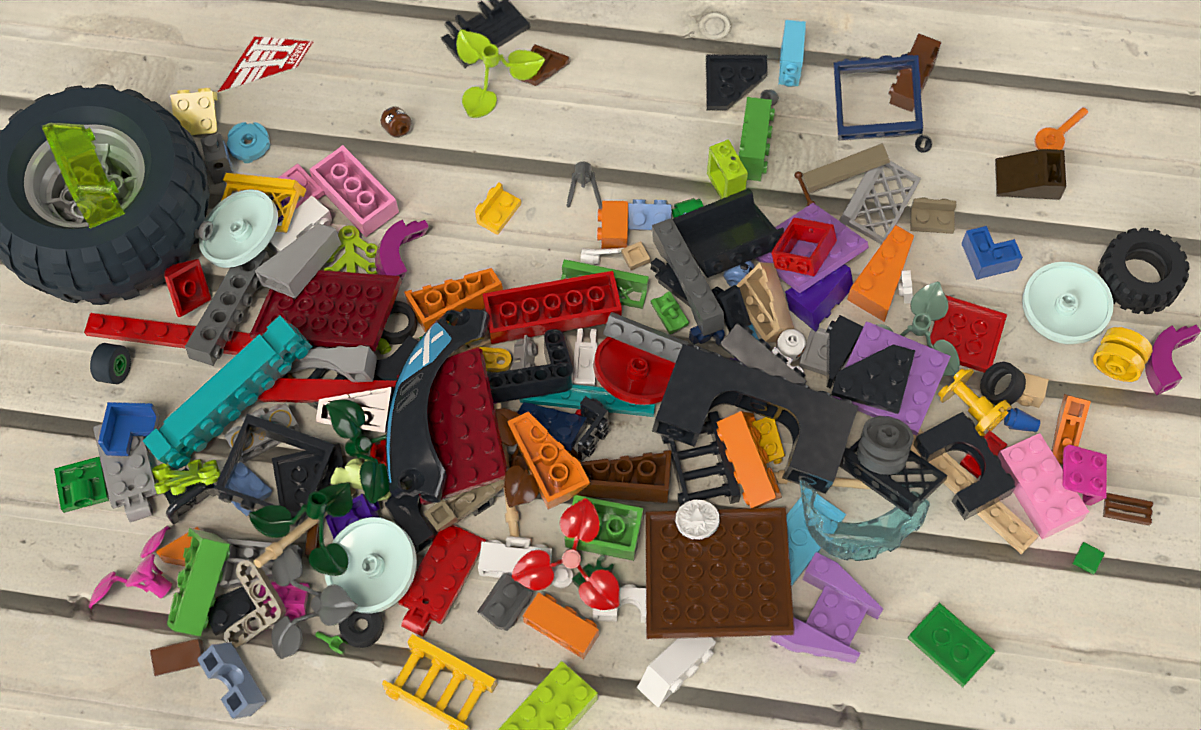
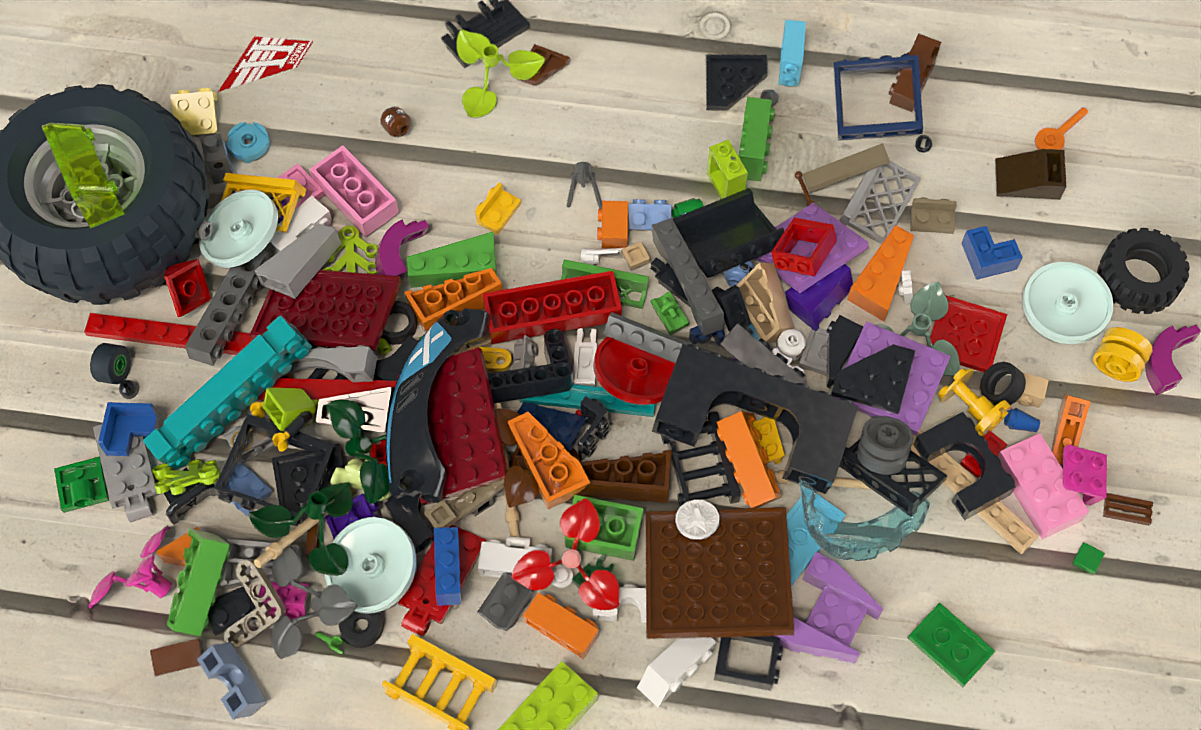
(124, 392): none -> black hinge
(288, 409): none -> lime torso
(447, 566): none -> blue brick
(452, 261): none -> bright green wedge
(724, 675): none -> black window

